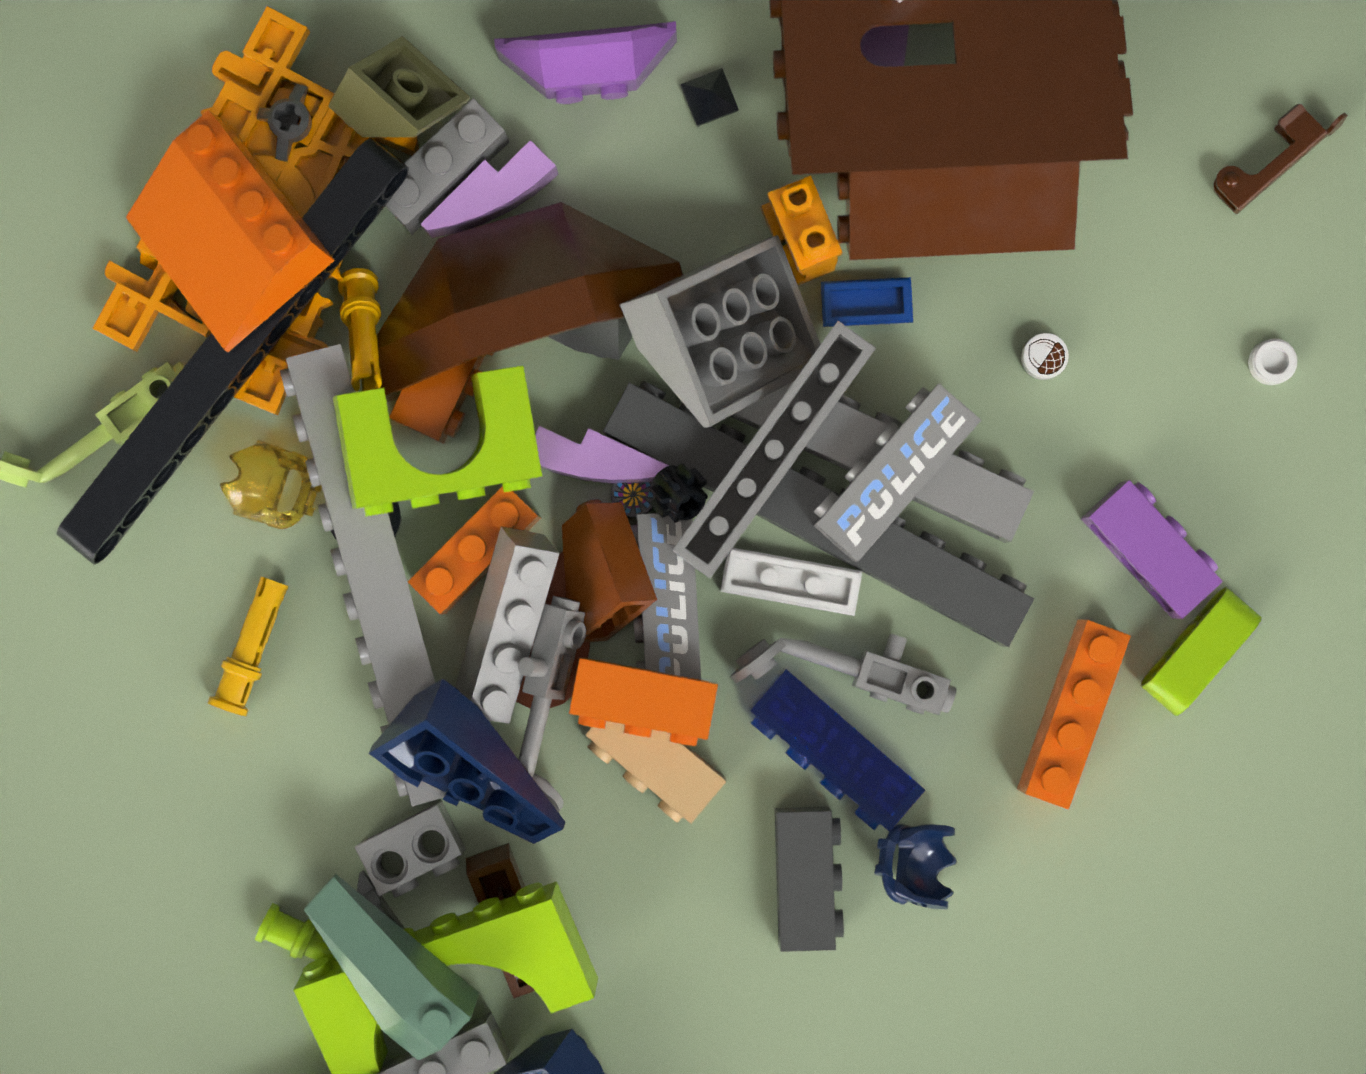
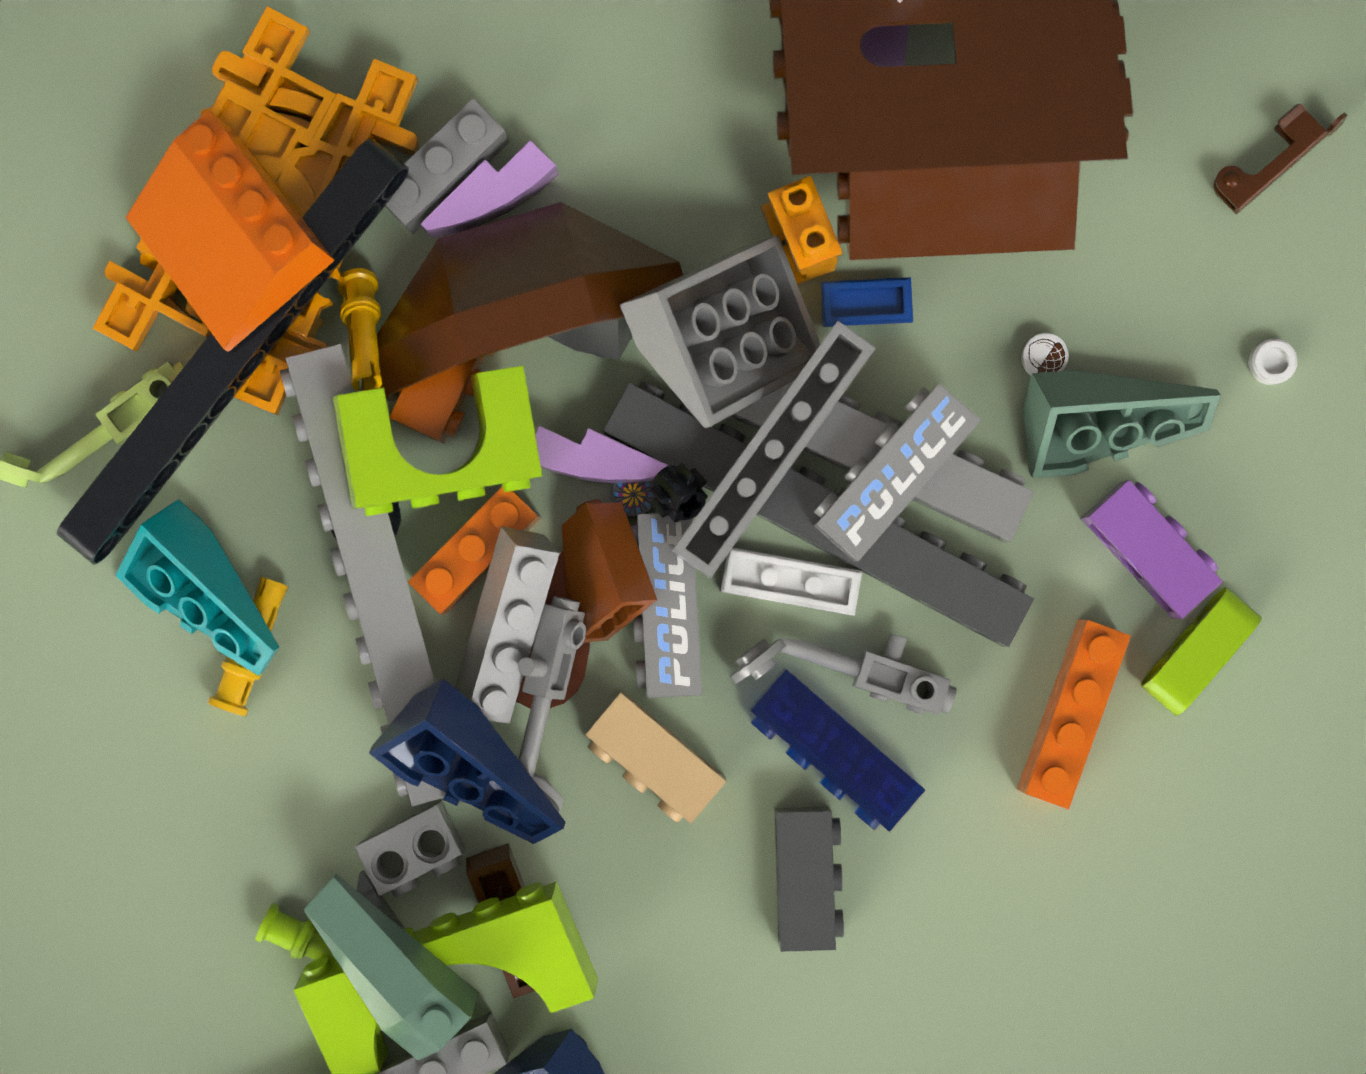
(184, 570): none -> teal wedge
(261, 482): clear yellow helmet -> none
(284, 120): dark grey piece -> none
(395, 93): olive slope -> none
(588, 60): medium lavender wedge -> none
(643, 701): orange brick -> none
(709, 97): black slope -> none
(919, 861): dark blue helmet -> none
(1092, 416): none -> sand green wedge

